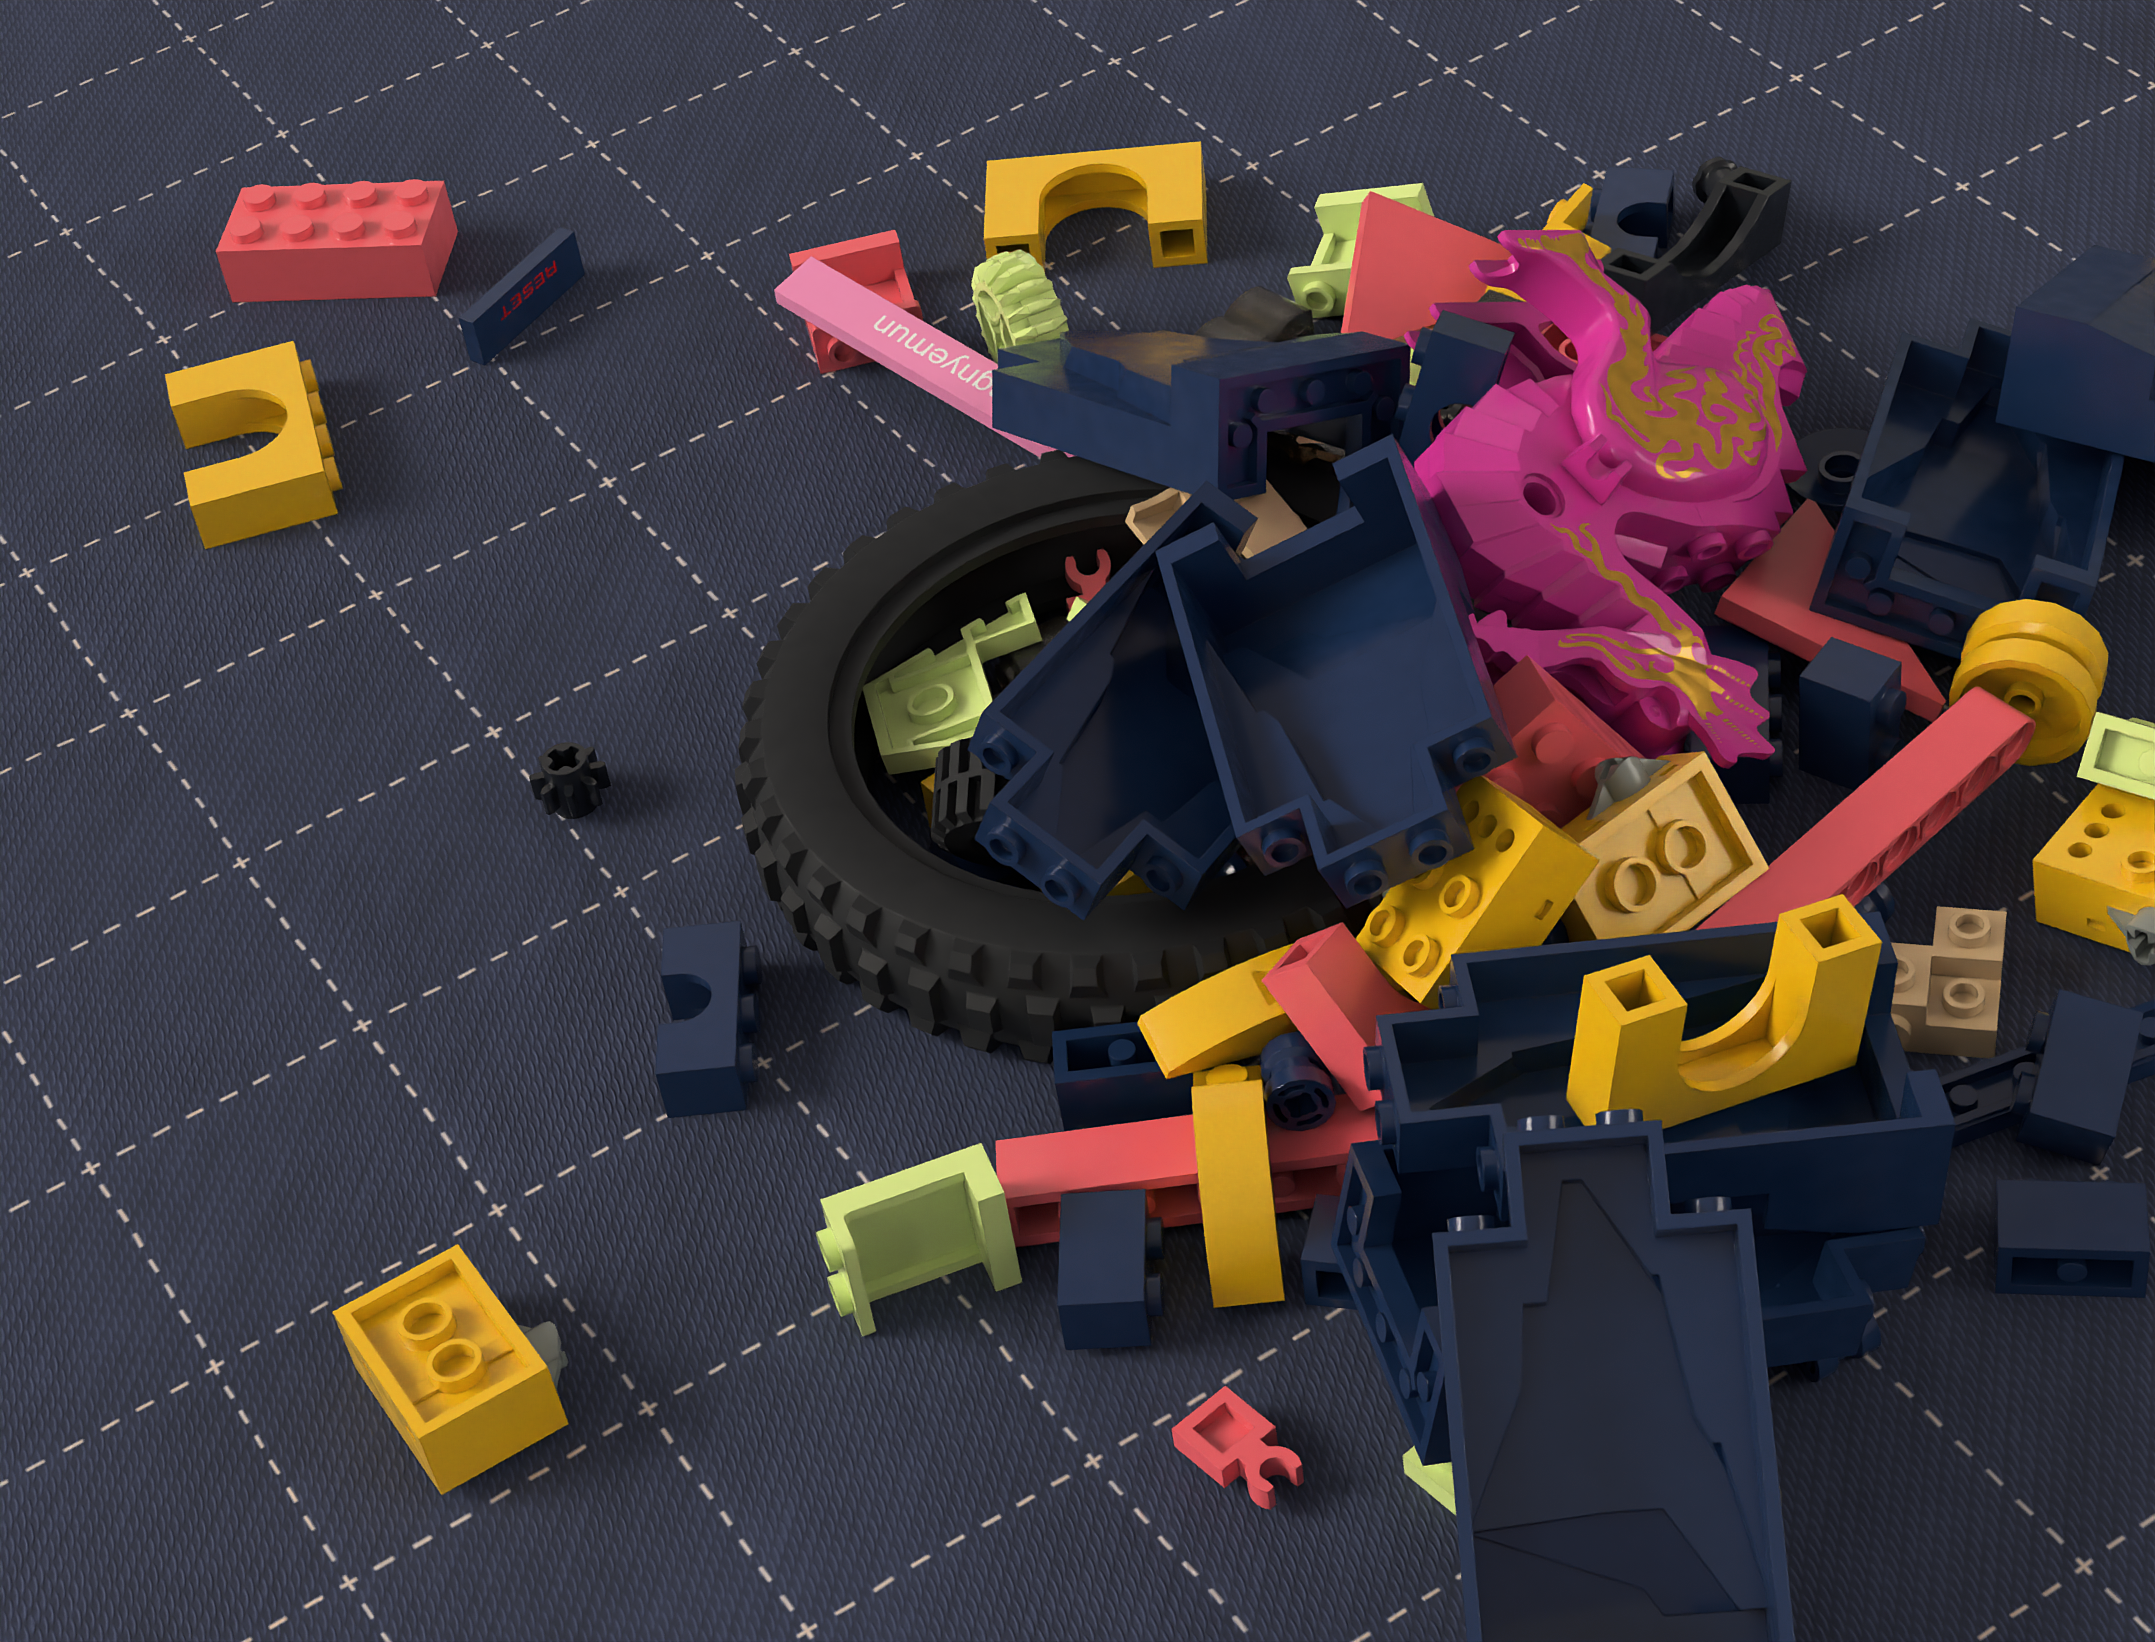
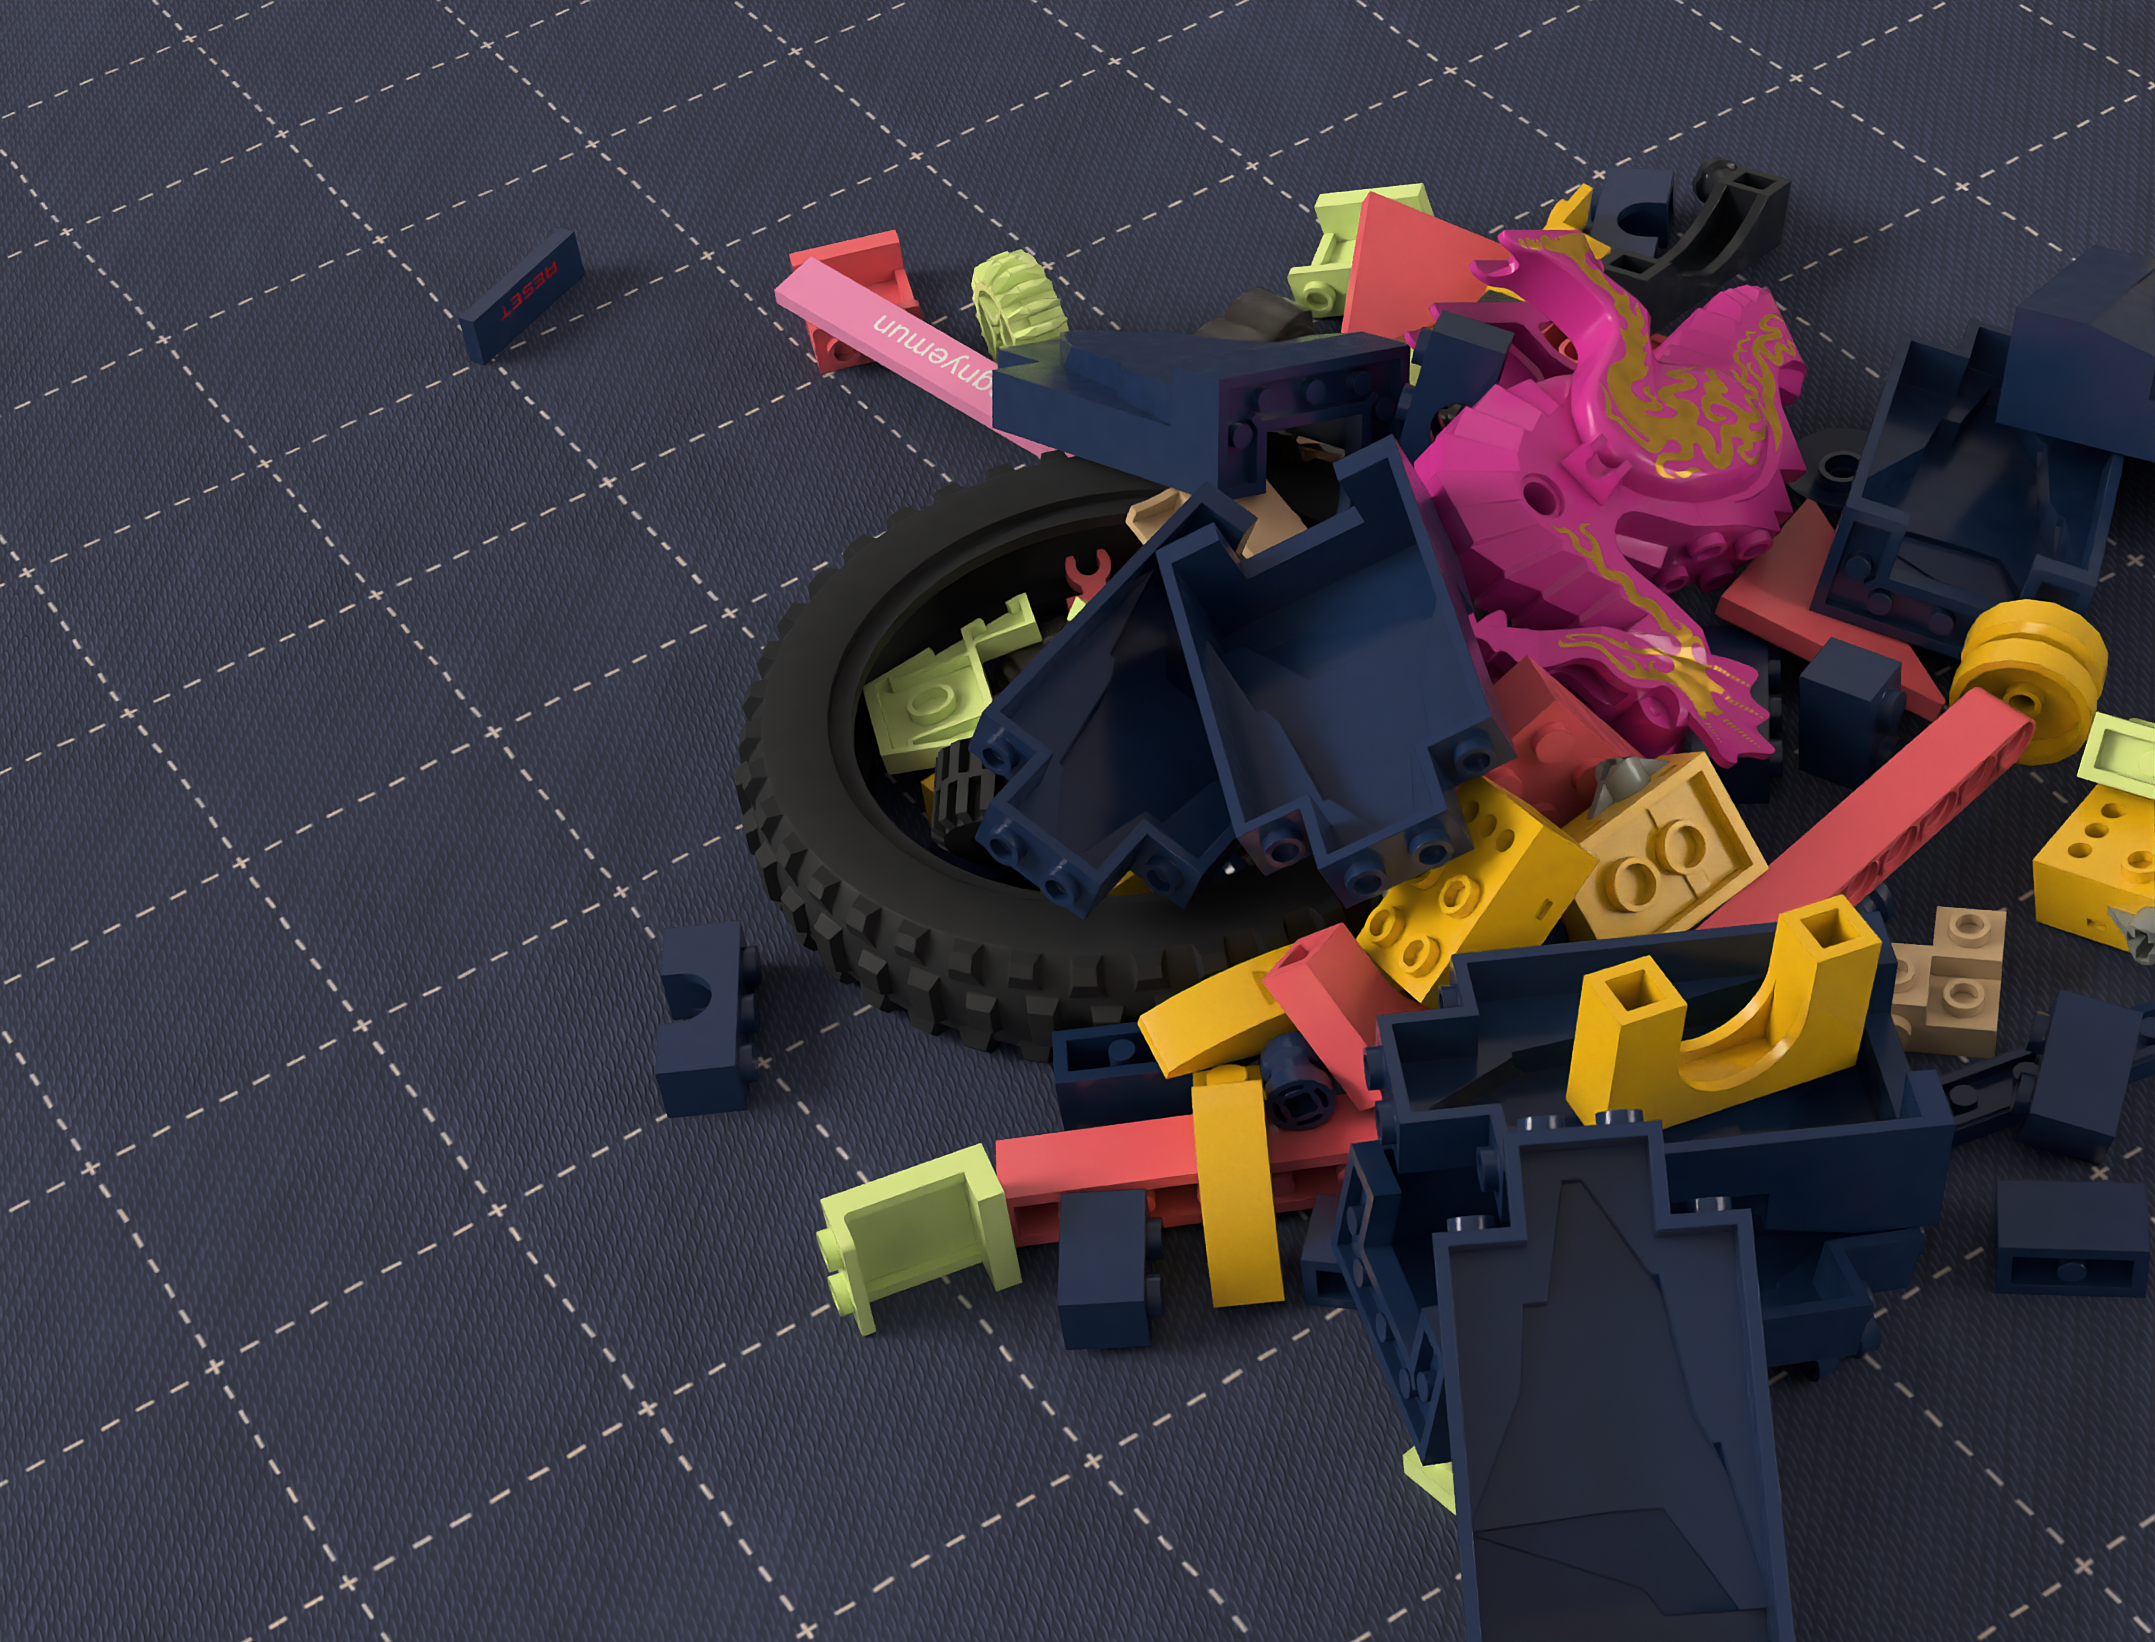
(281, 482): yellow arch -> none
(337, 241): coral brick -> none
(454, 1367): yellow piece -> none
(570, 780): black gear -> none
(1157, 182): yellow arch -> none
(1235, 1441): coral plate -> none

